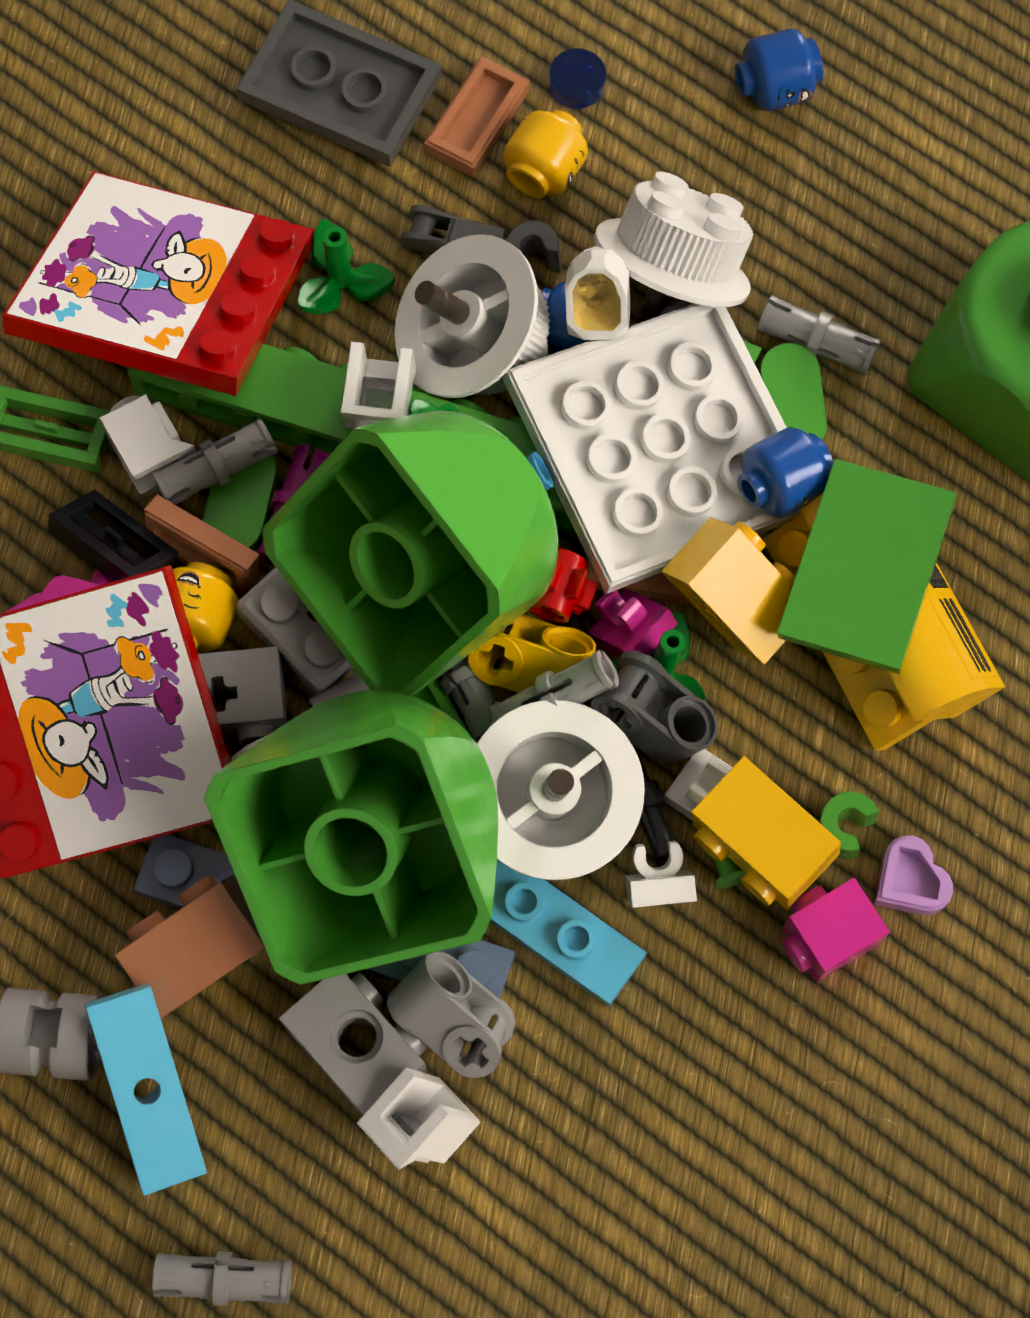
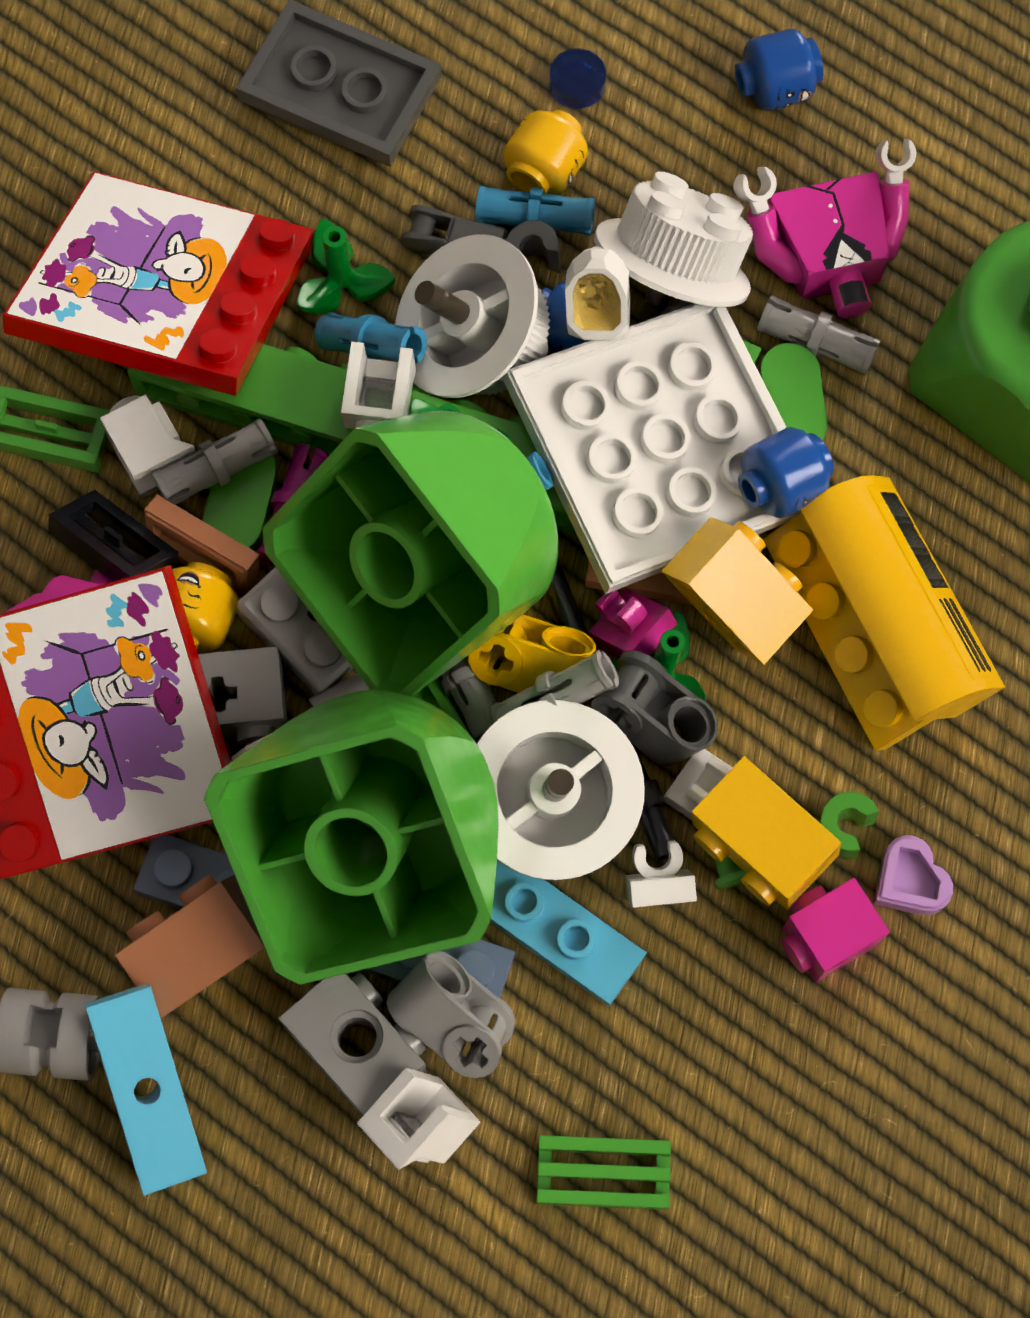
(222, 1278): light grey pin -> none
(379, 337): none -> dark azure pin
(477, 116): nougat tile -> none
(516, 207): none -> dark azure pin
(568, 591): red gear -> none
(658, 1174): none -> bright green tile
(832, 232): none -> dark pink torso
(867, 566): bright green tile -> none

